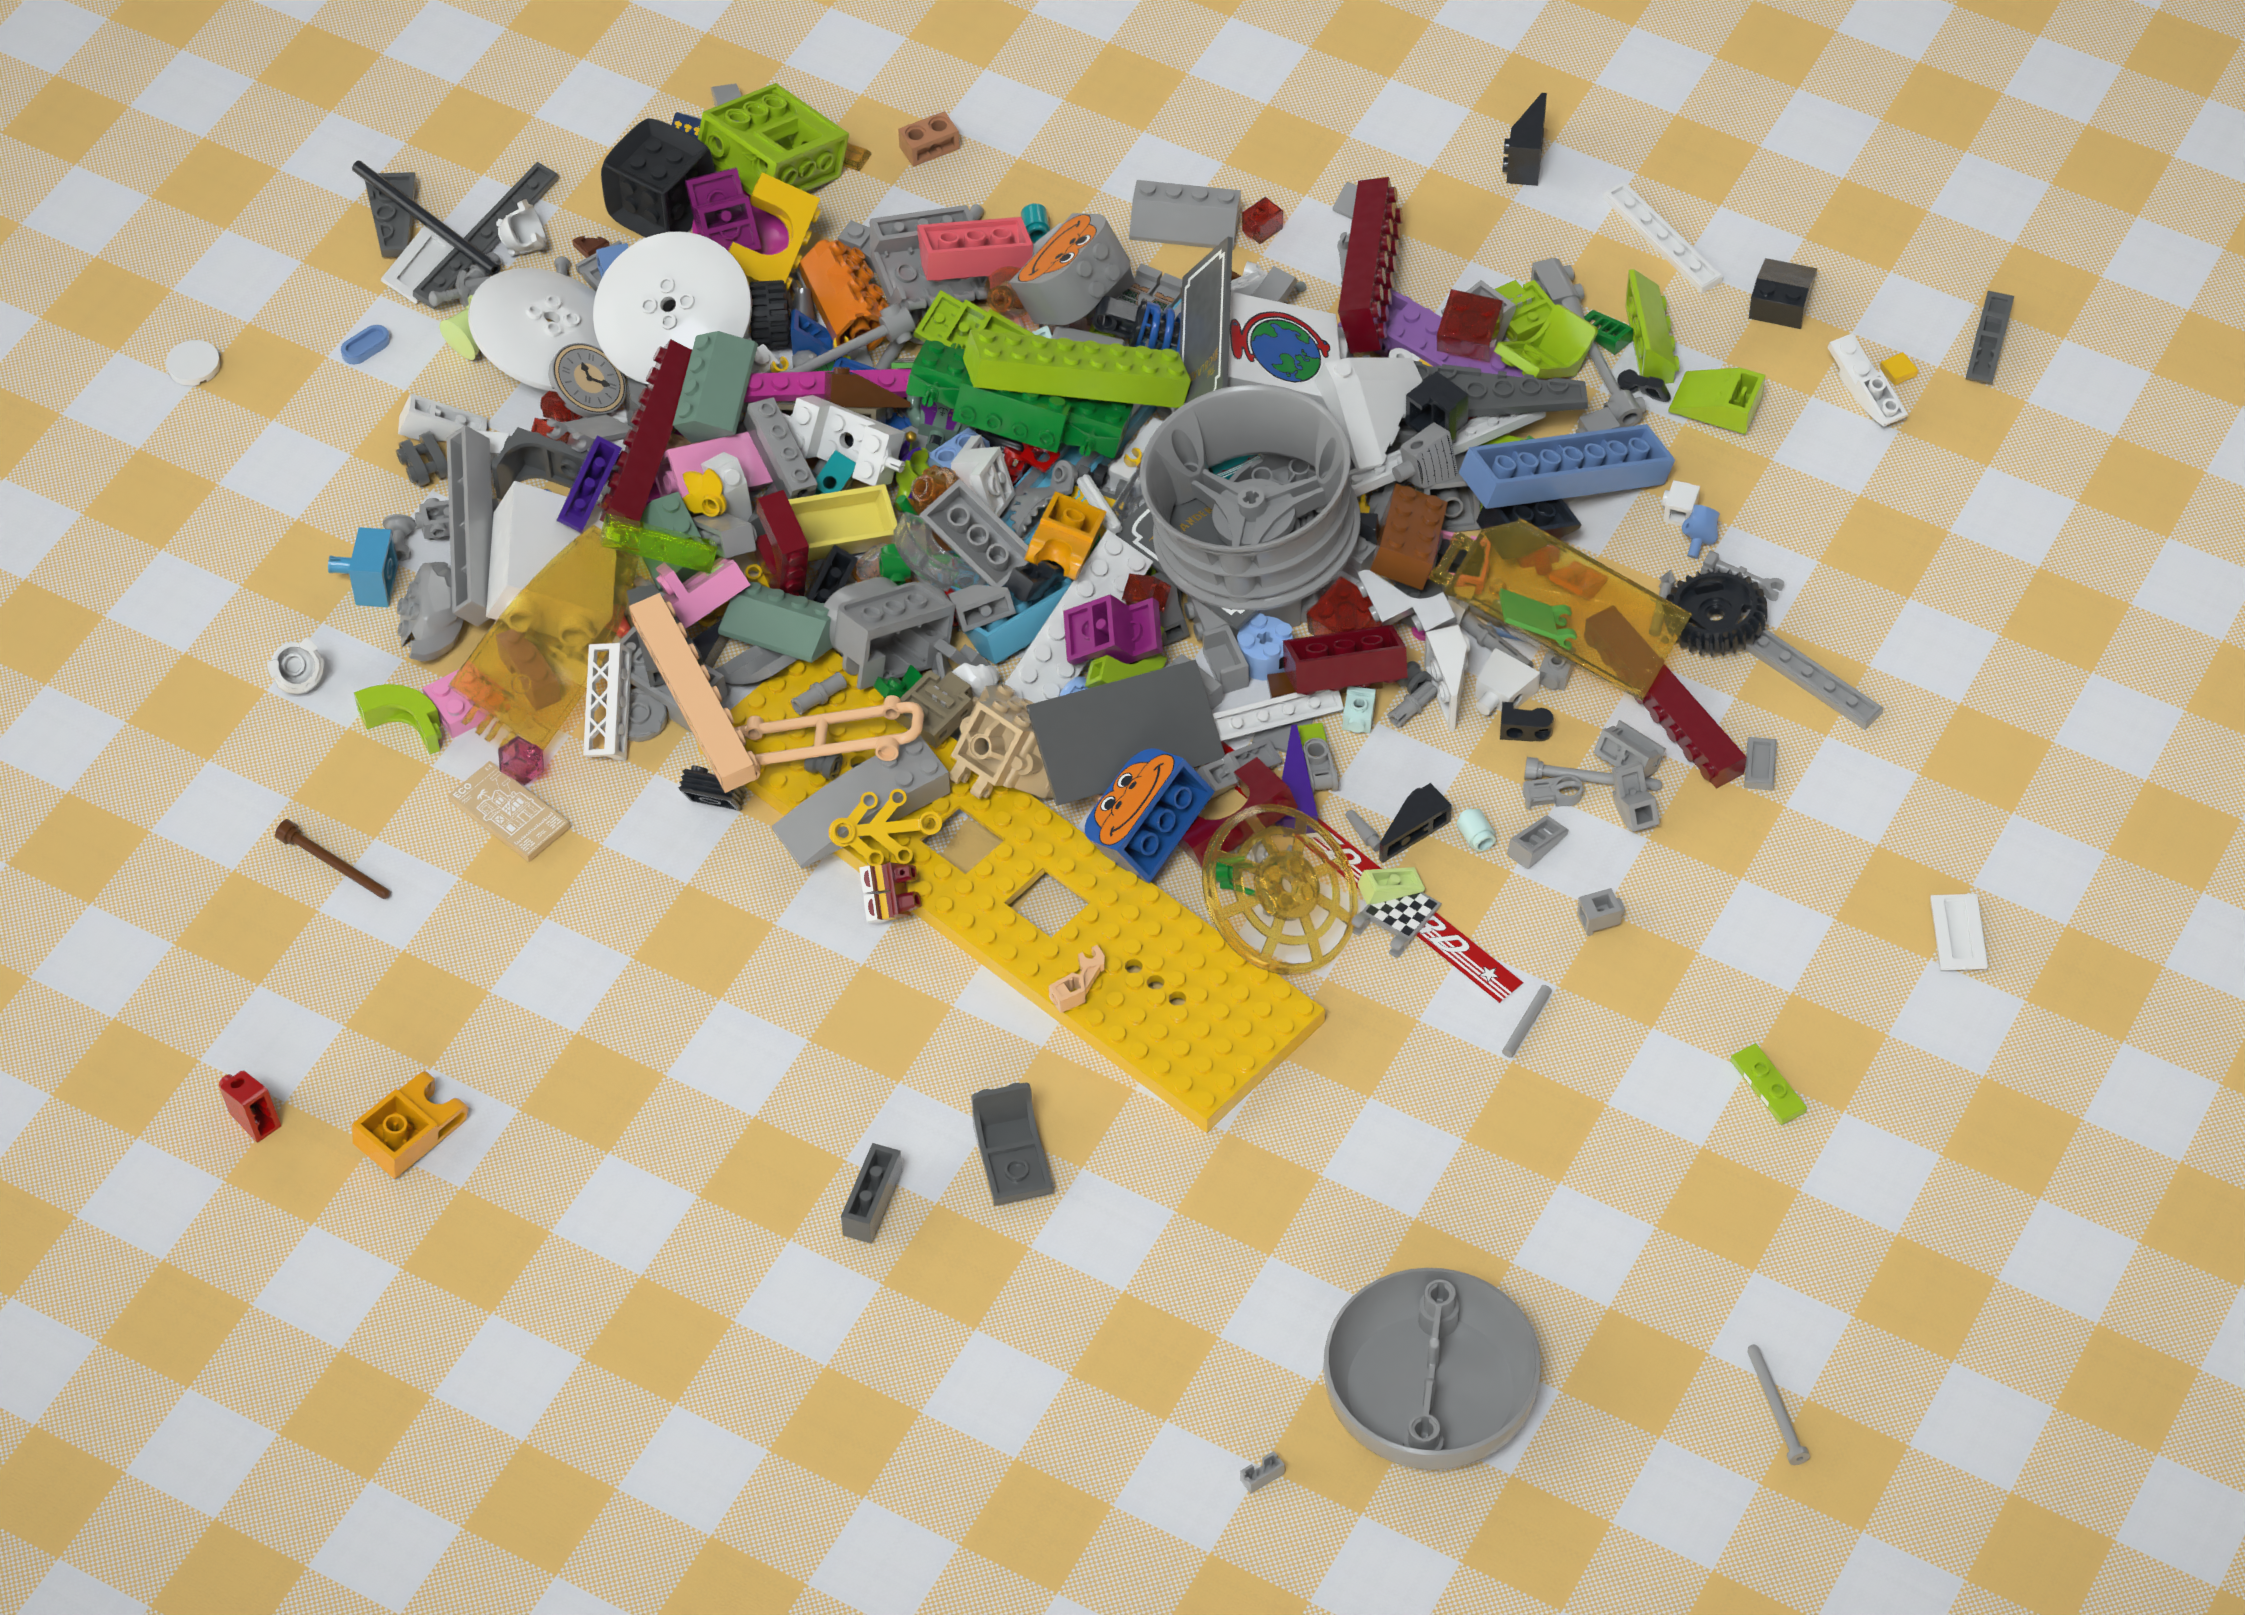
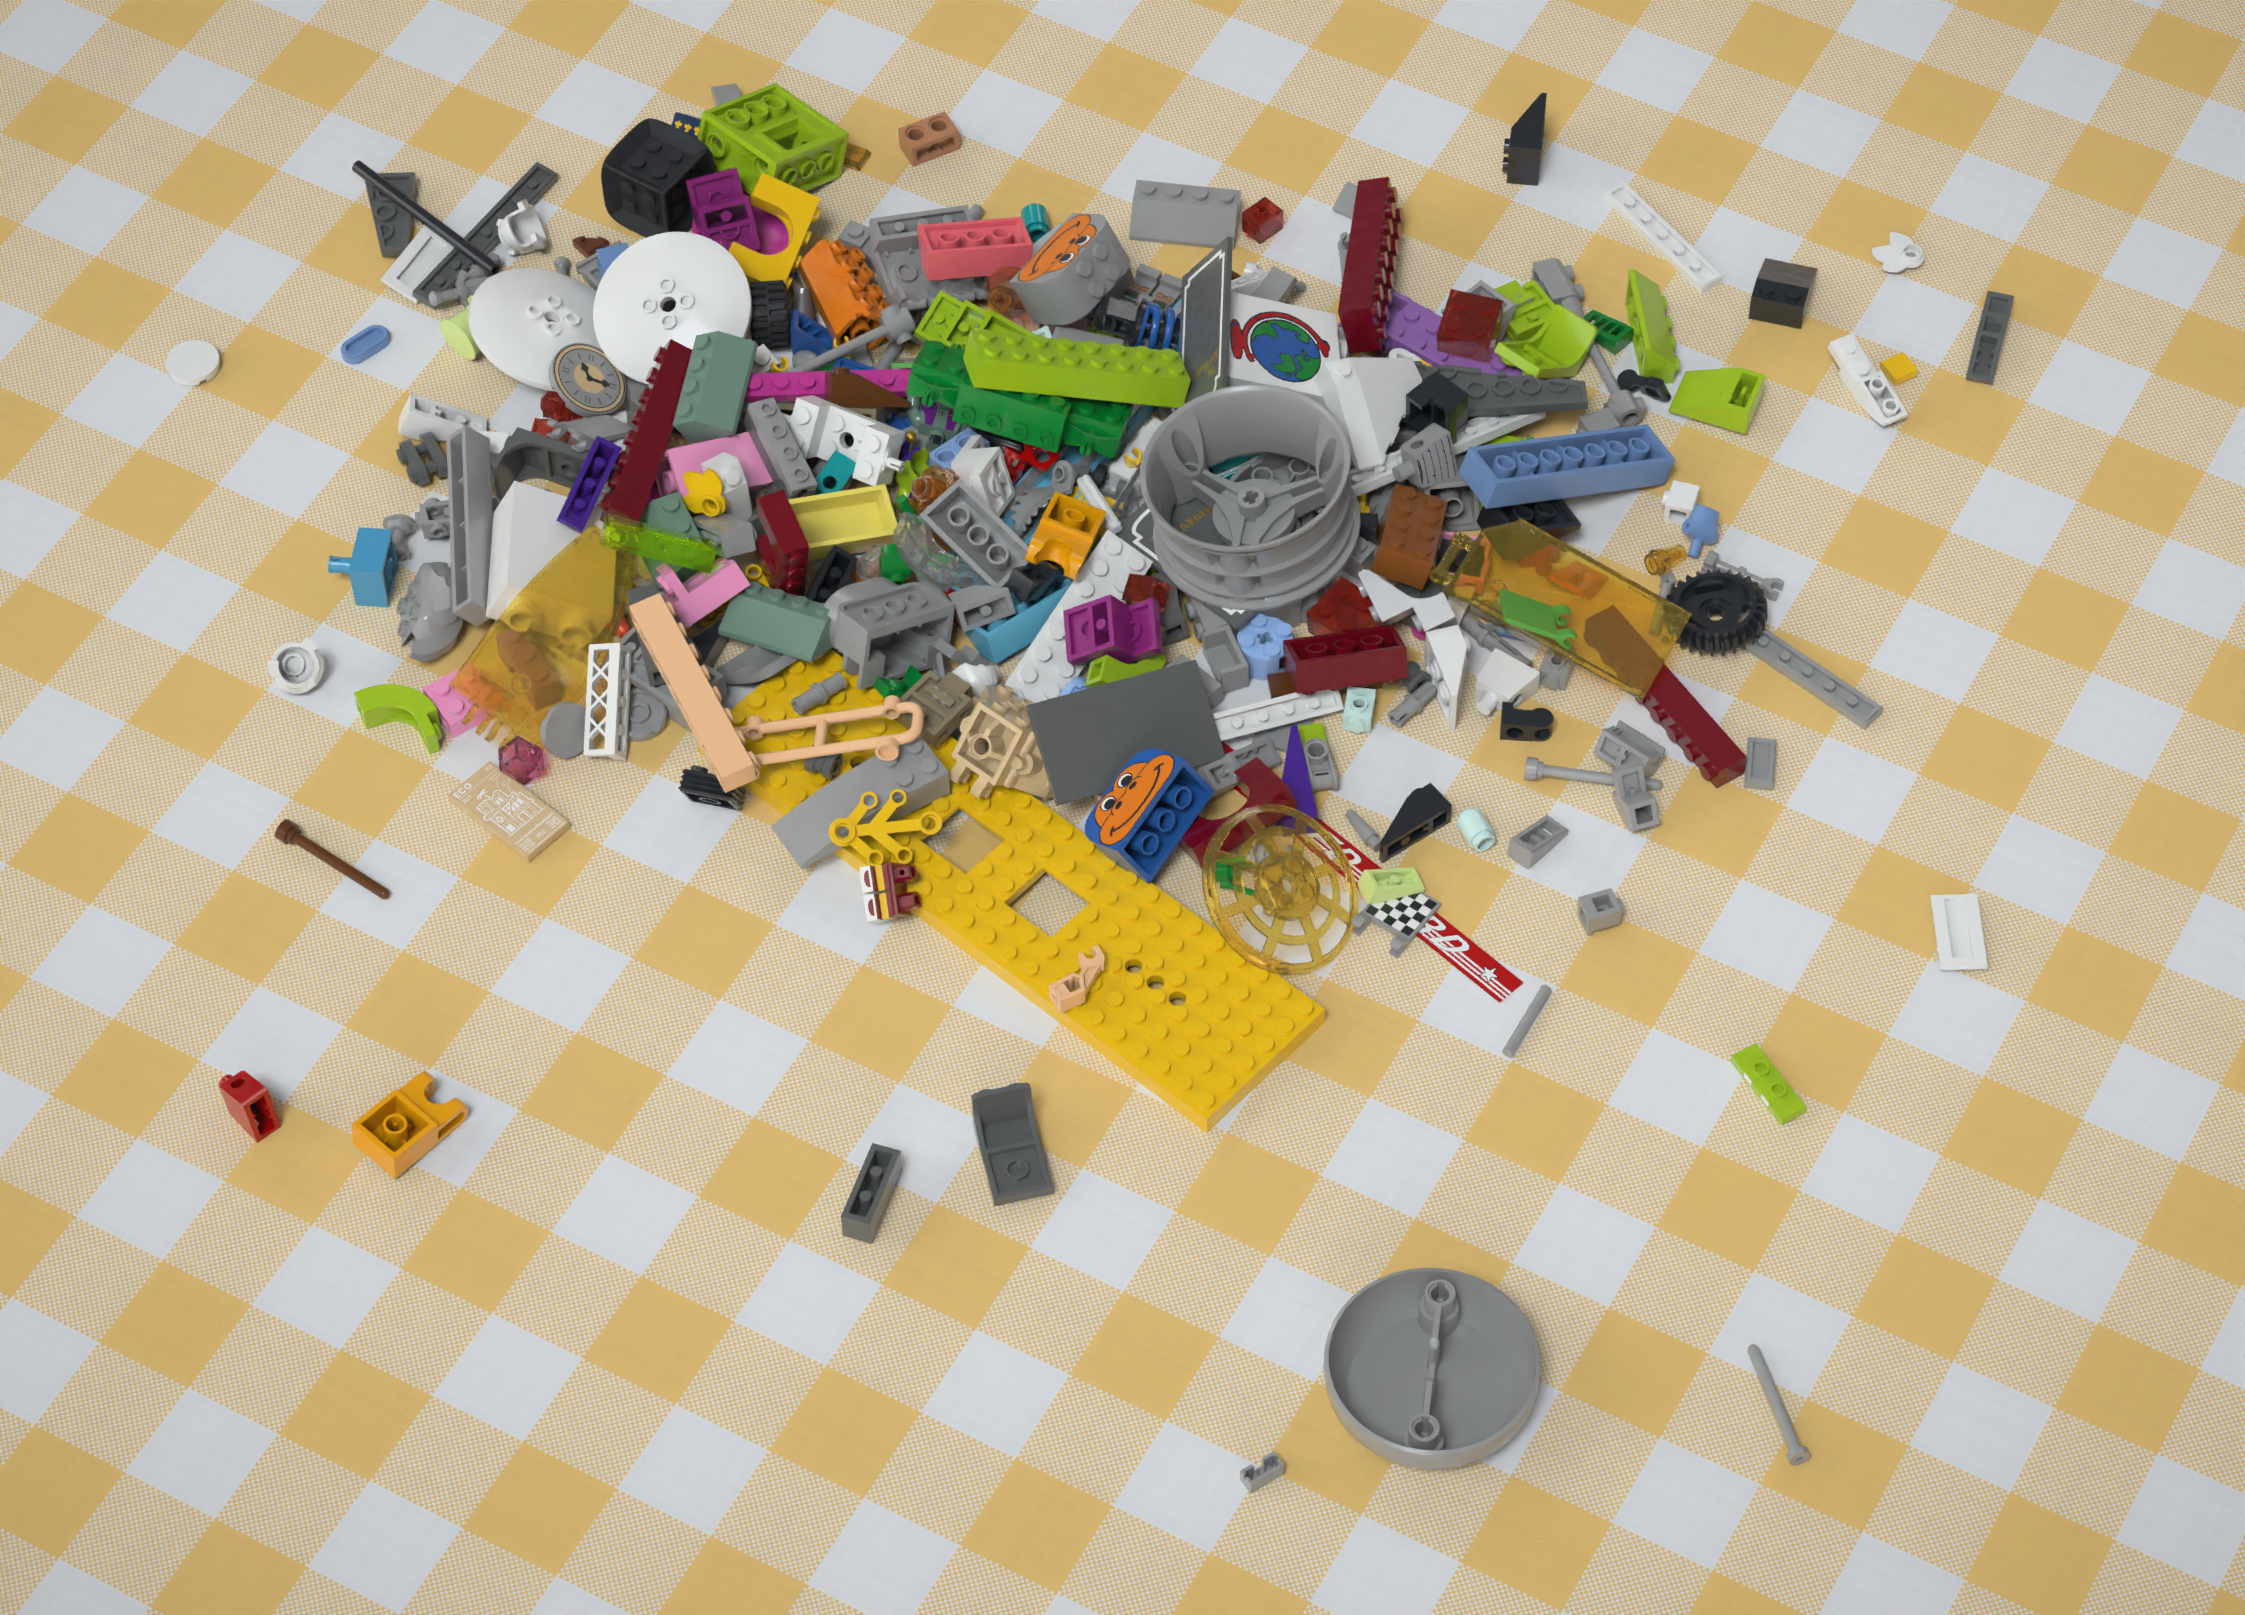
(564, 729): none -> light grey tile
(1547, 791): light grey piece -> none
(1663, 559): none -> clear yellow cone
(1899, 254): none -> white plate

